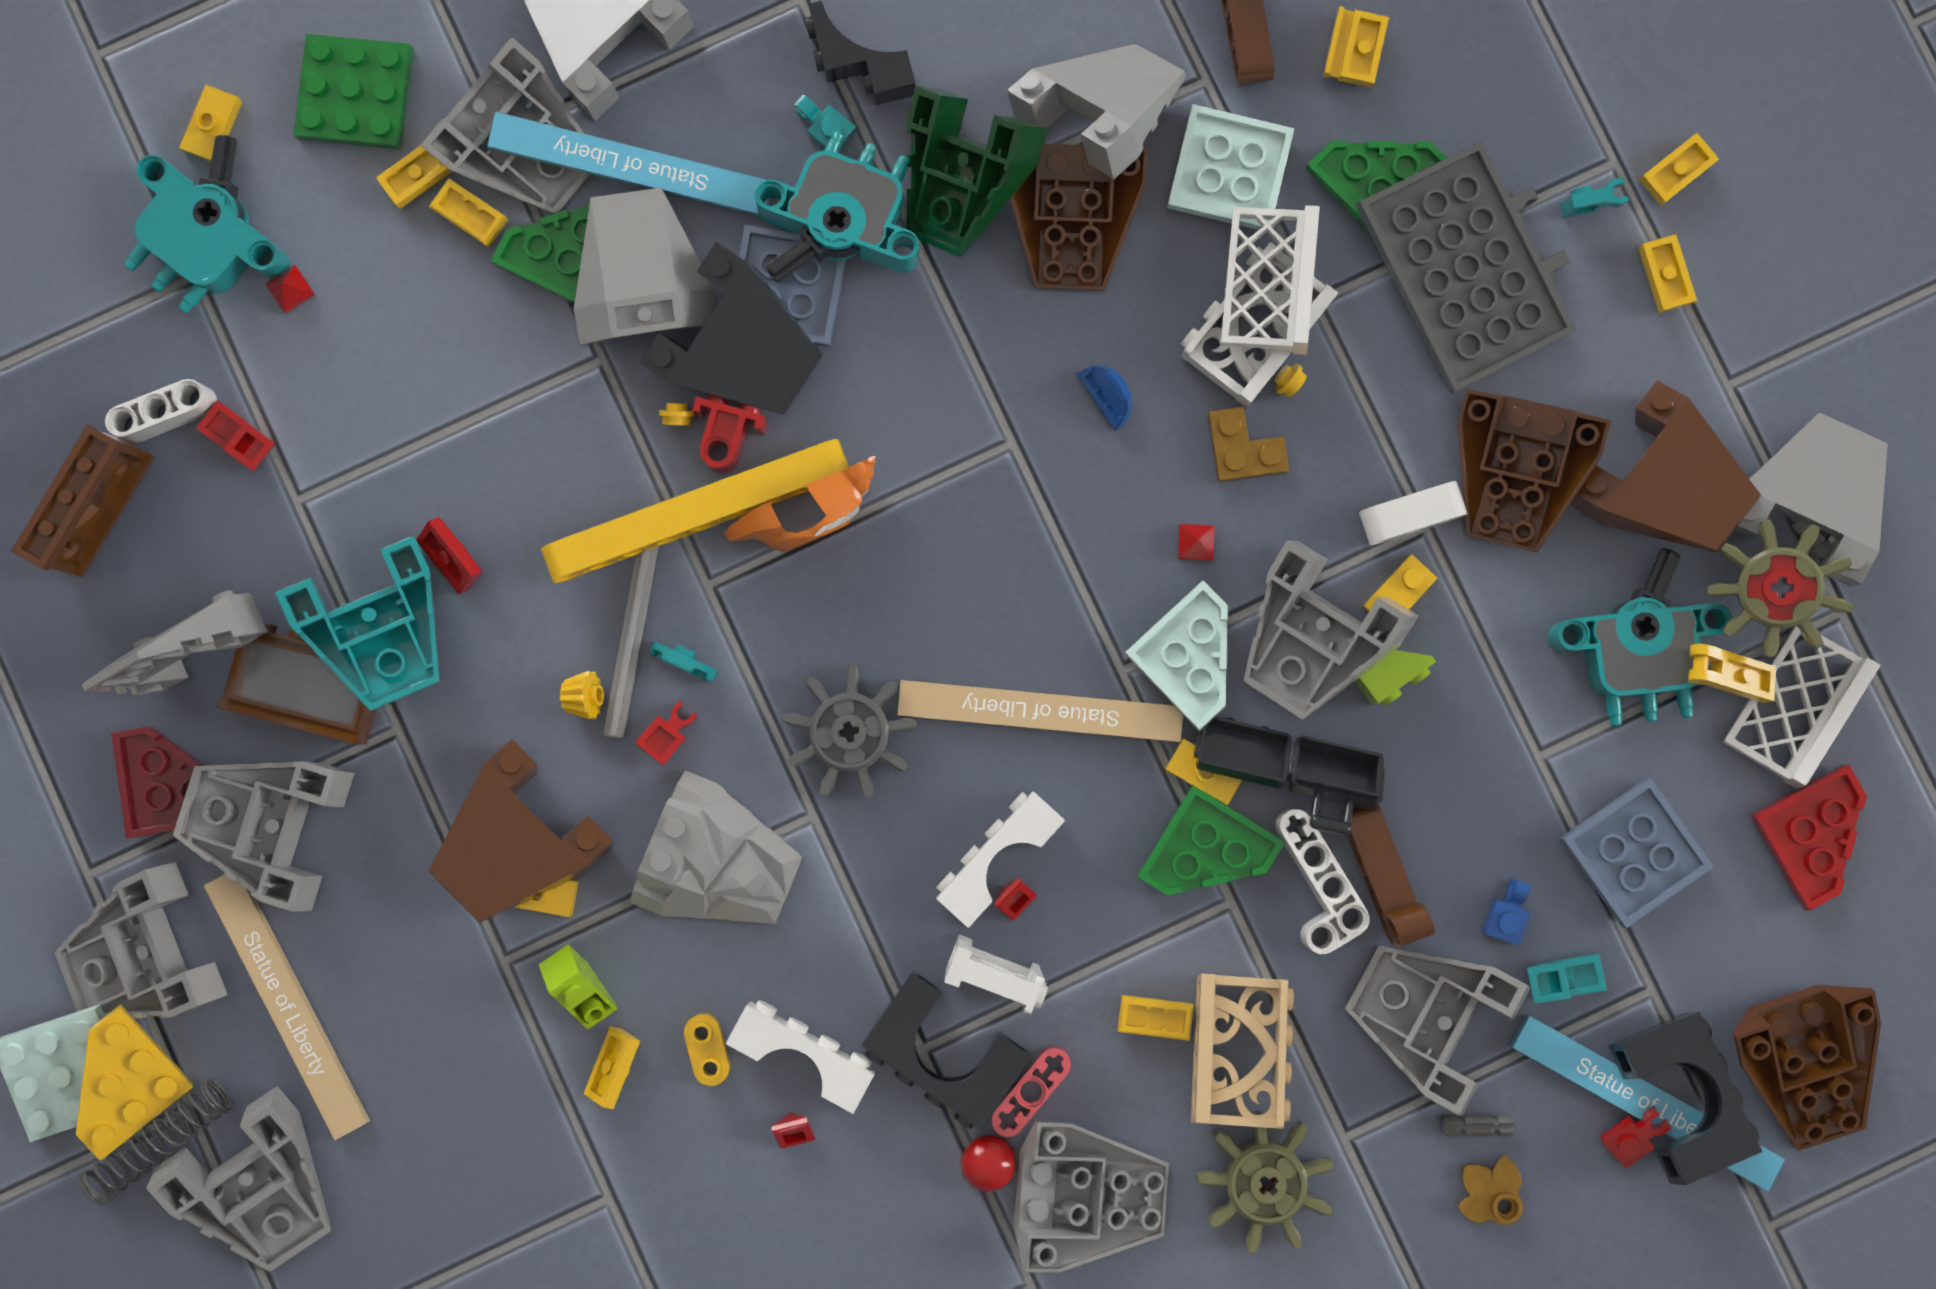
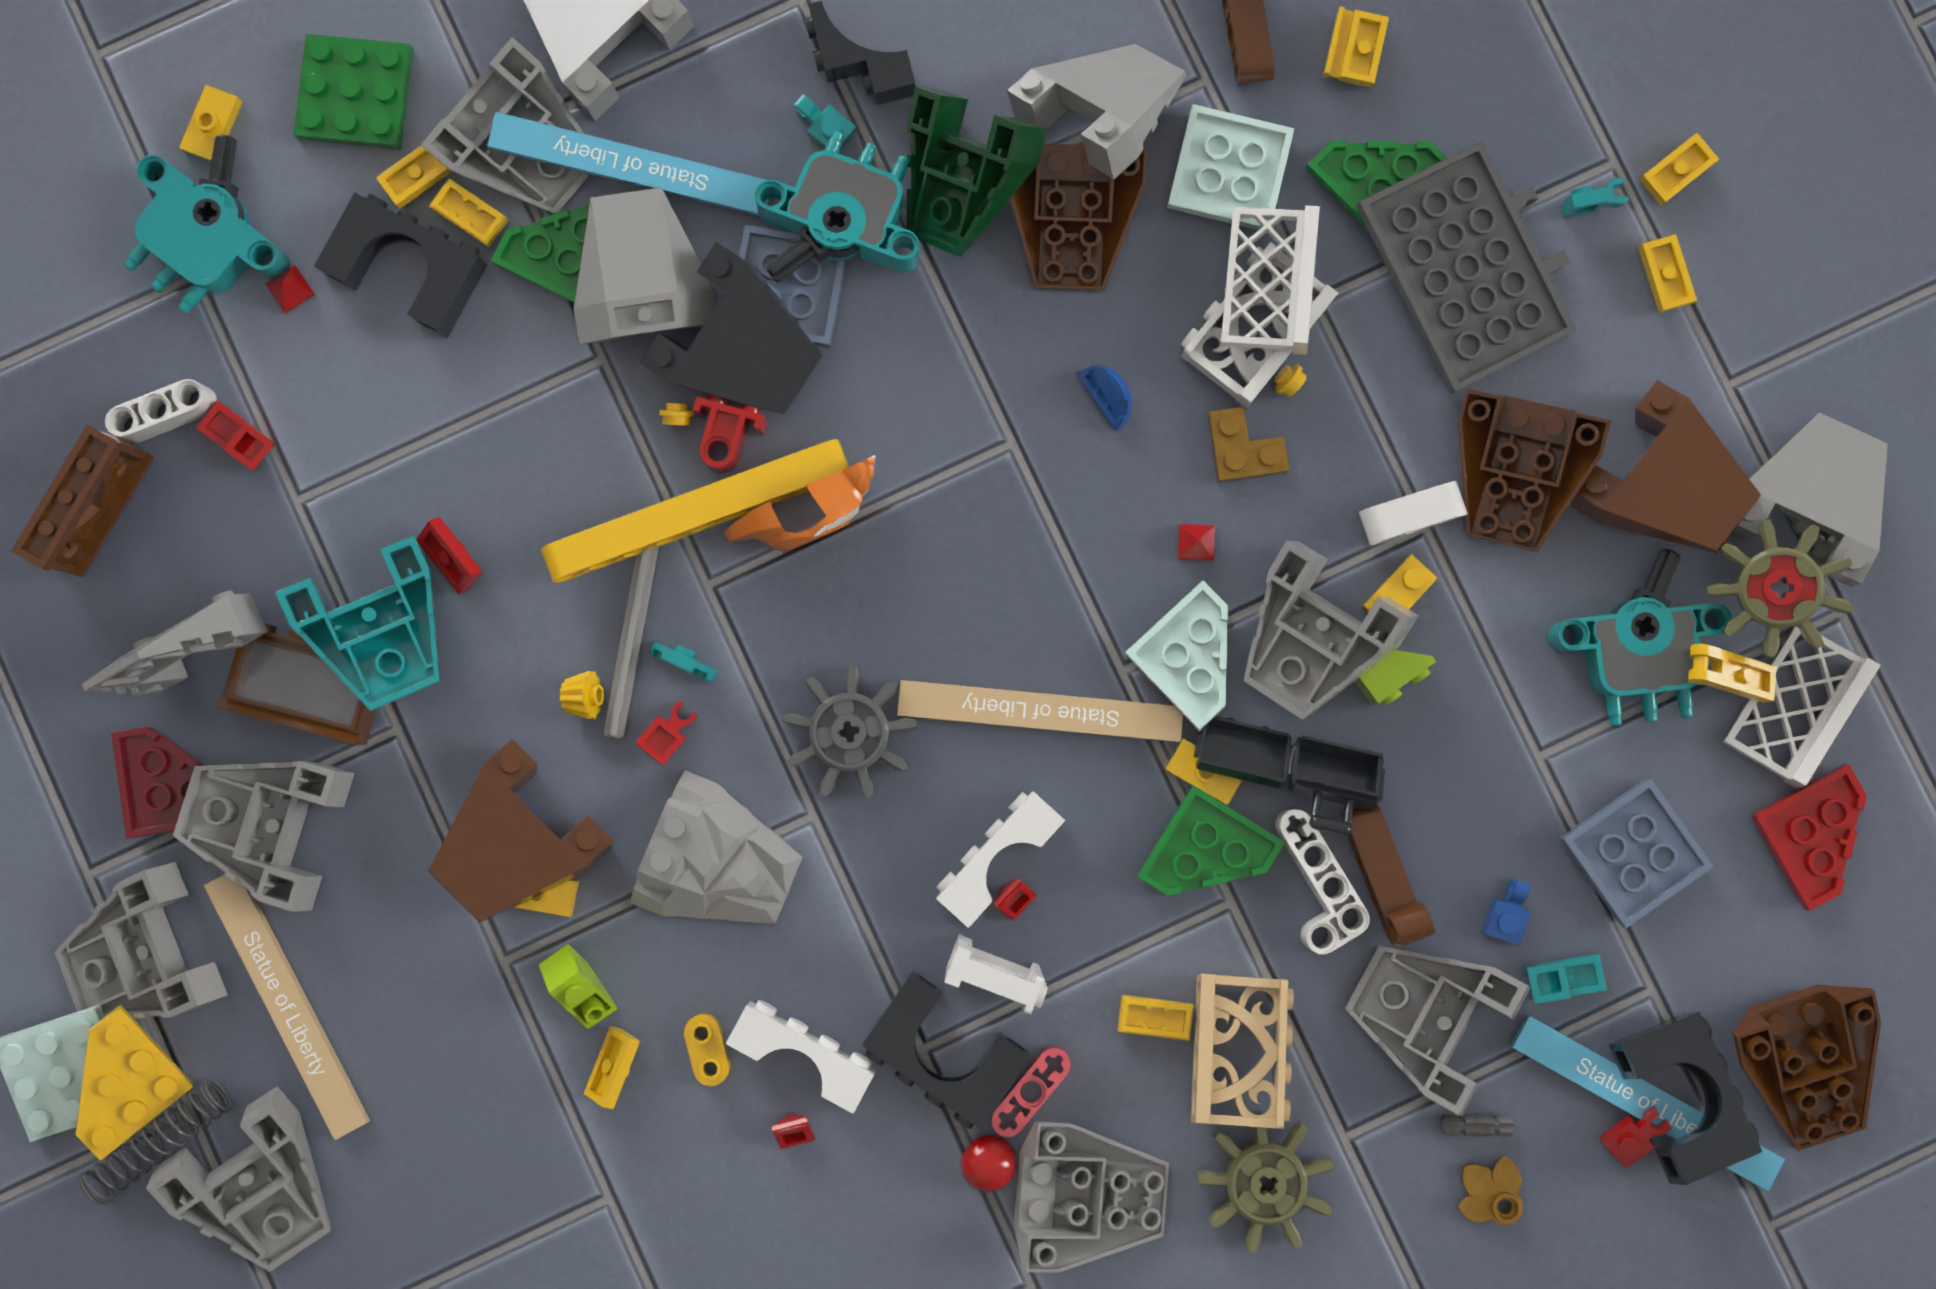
(370, 227): none -> black arch

